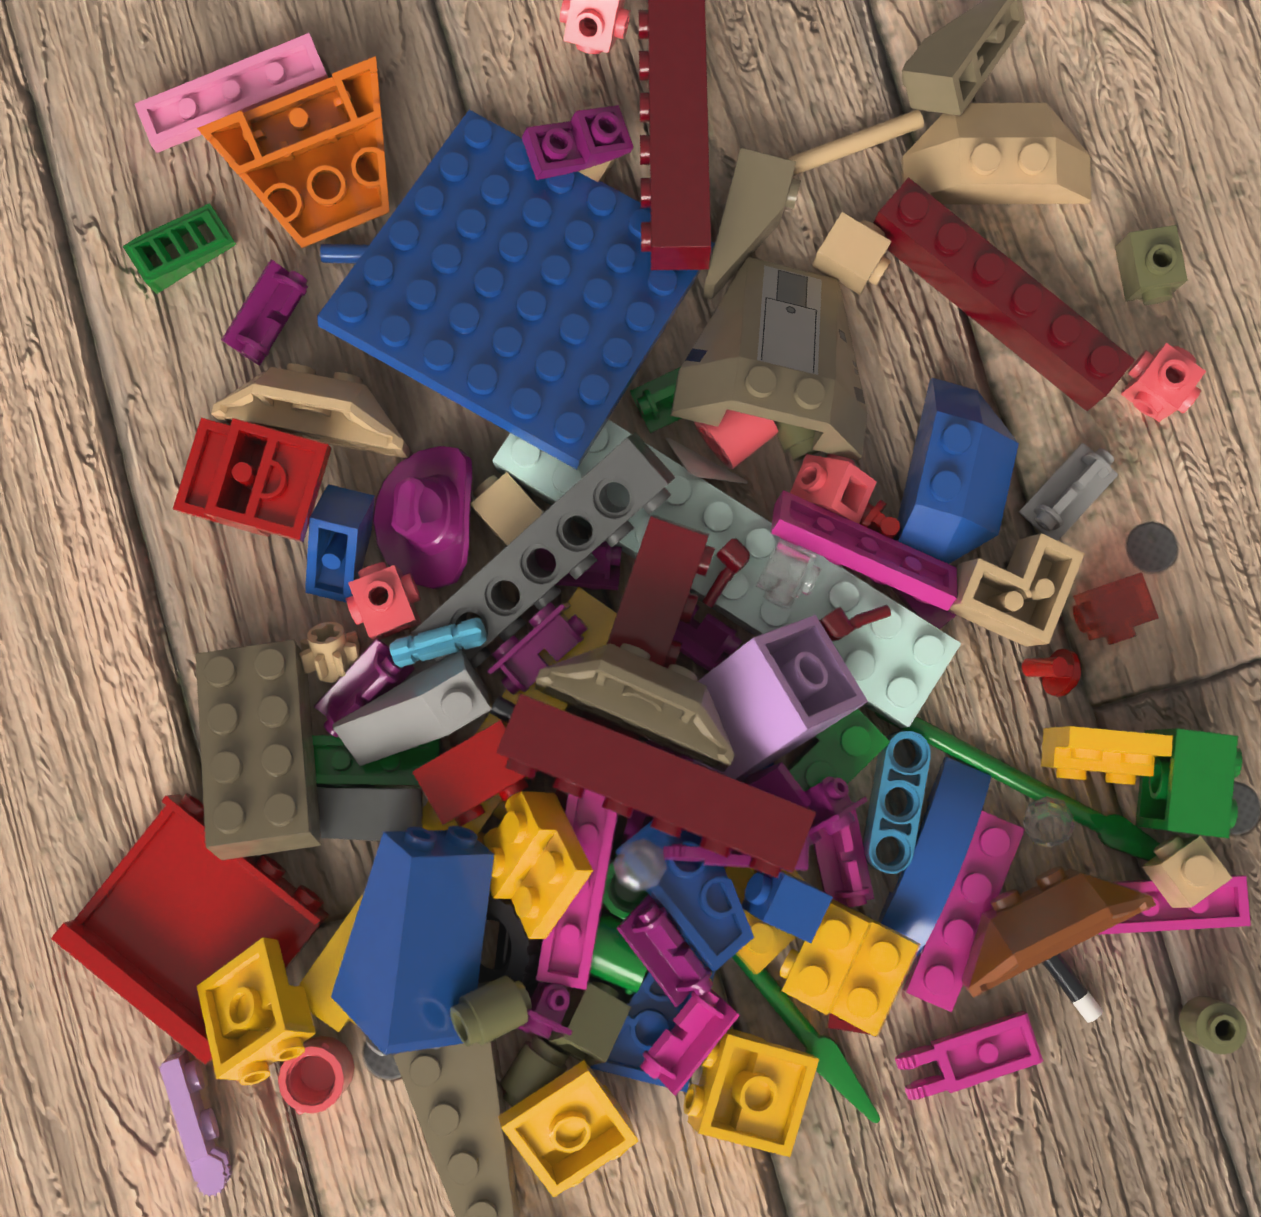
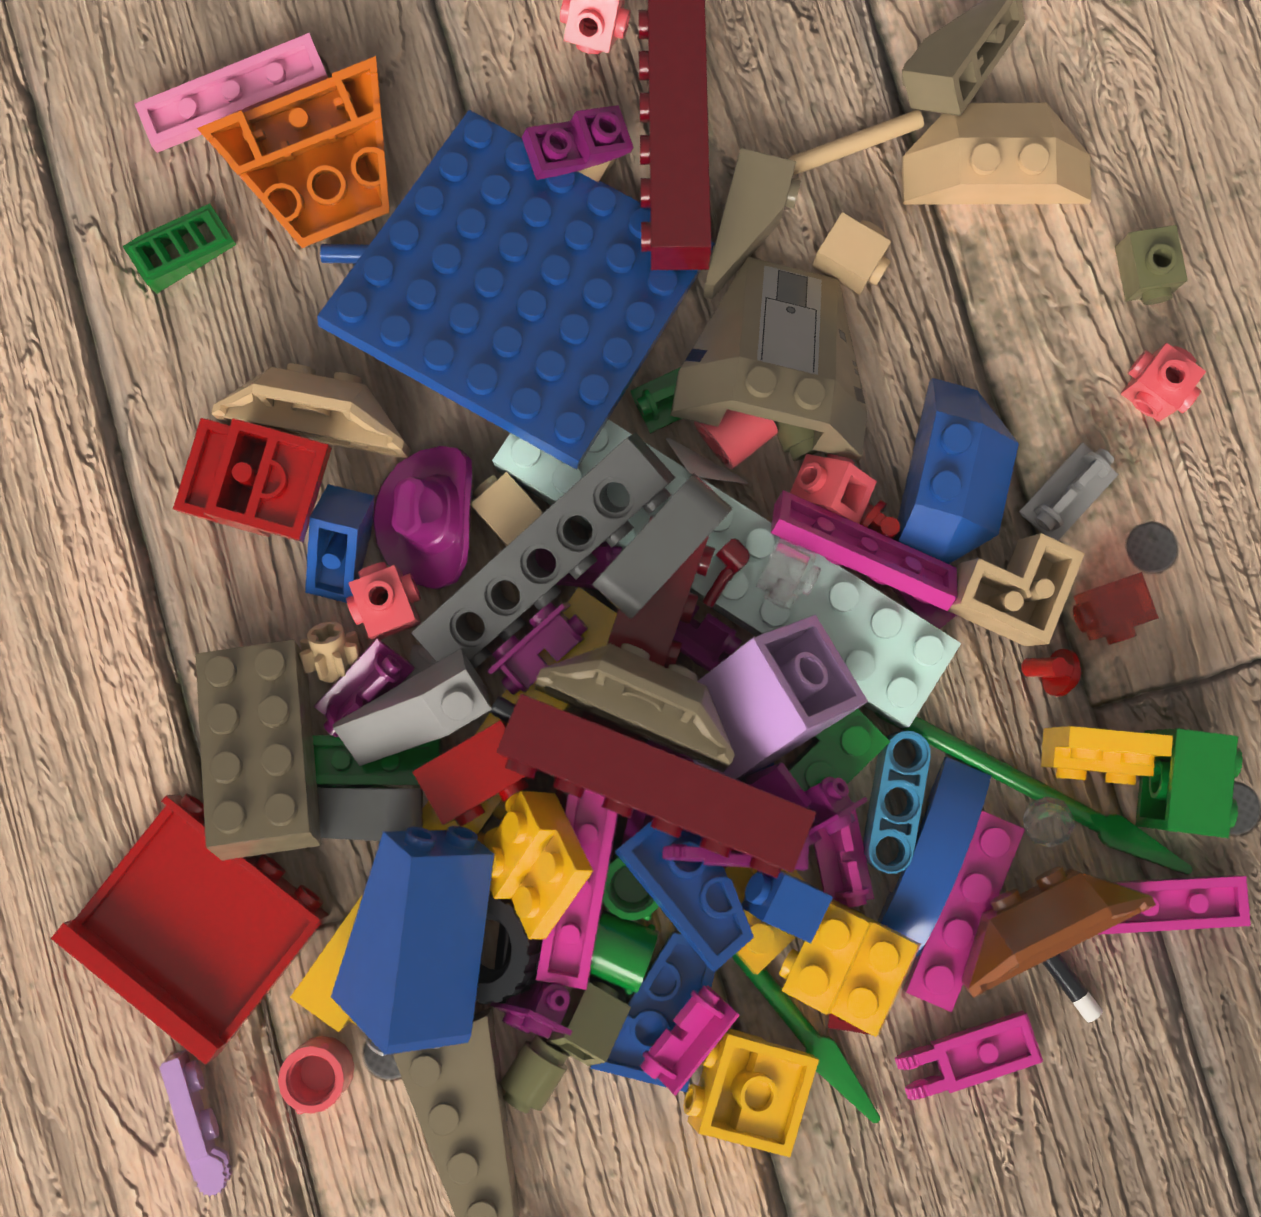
(254, 1014): yellow plate -> none
(265, 312): magenta hinge -> none
(438, 642): medium azure axle -> none
(491, 1011): olive brick -> none
(569, 1128): yellow plate -> none
(639, 865): clear tile -> none
(662, 546): none -> dark grey beam
(665, 952): magenta hinge -> none
(839, 625): dark red hand -> none
(1001, 296): dark red brick -> none
(1186, 870): tan brick -> none
(1213, 1024): olive brick -> none

